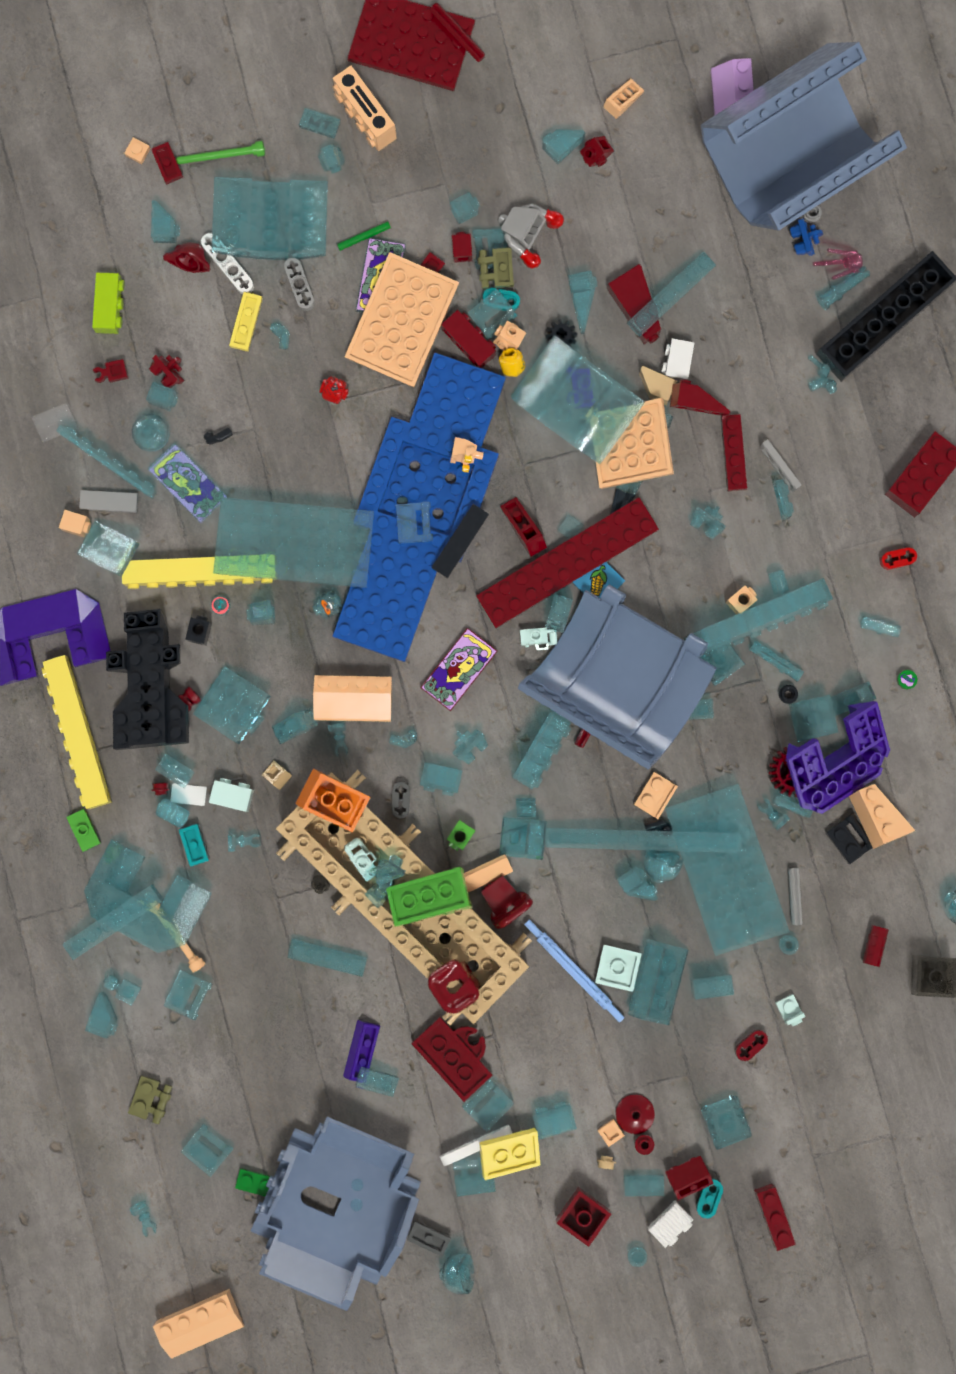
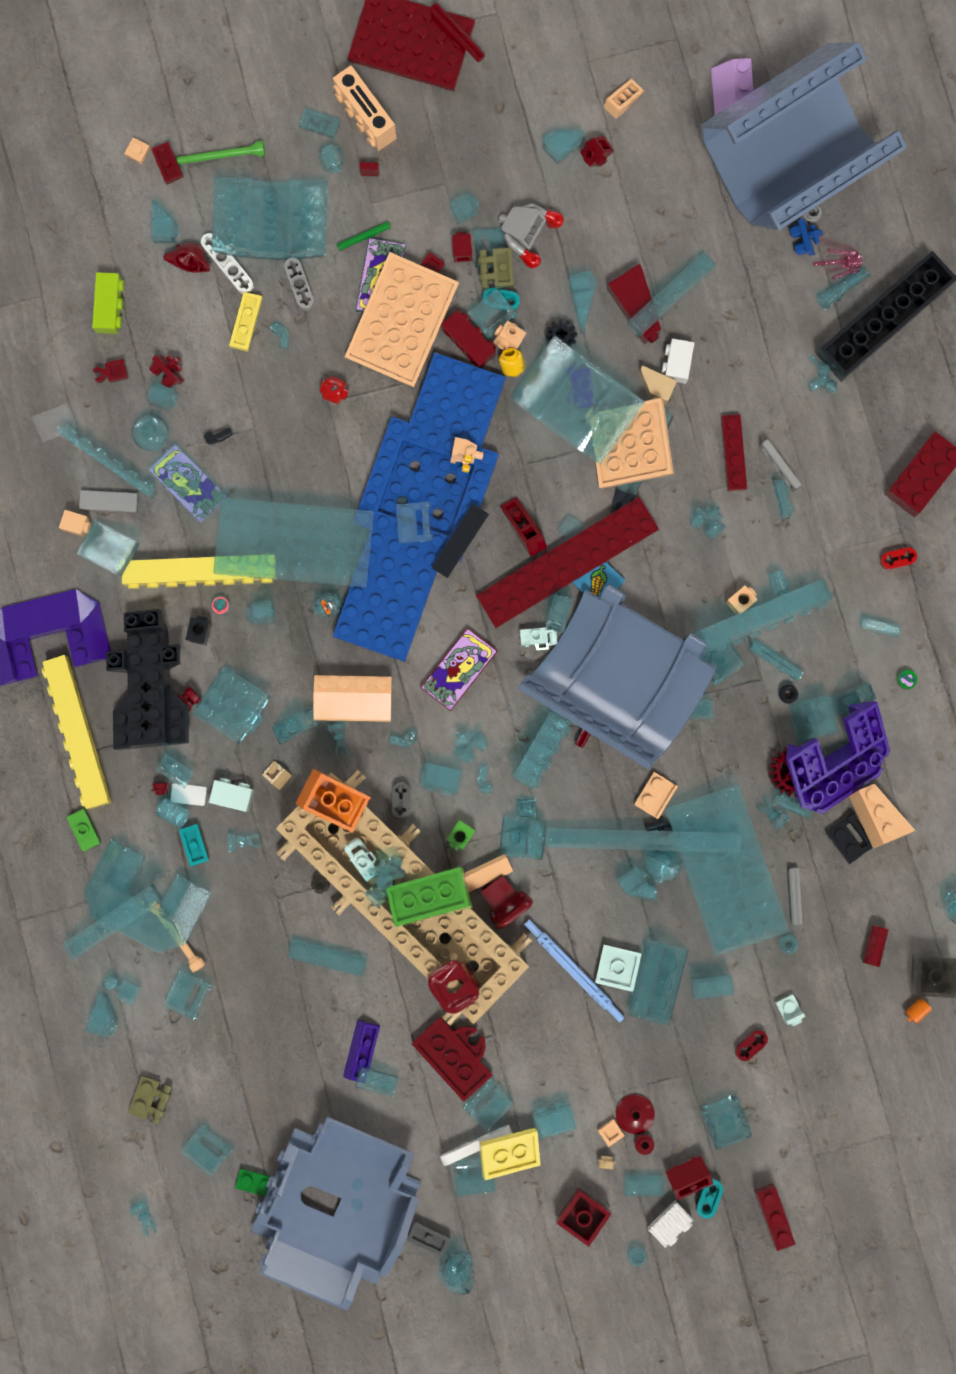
(198, 1324): light nougat slope -> none
(369, 168): none -> dark red tile
(481, 780): none -> clear light blue arm
(694, 398): dark red slope -> none
(918, 1011): none -> orange piece

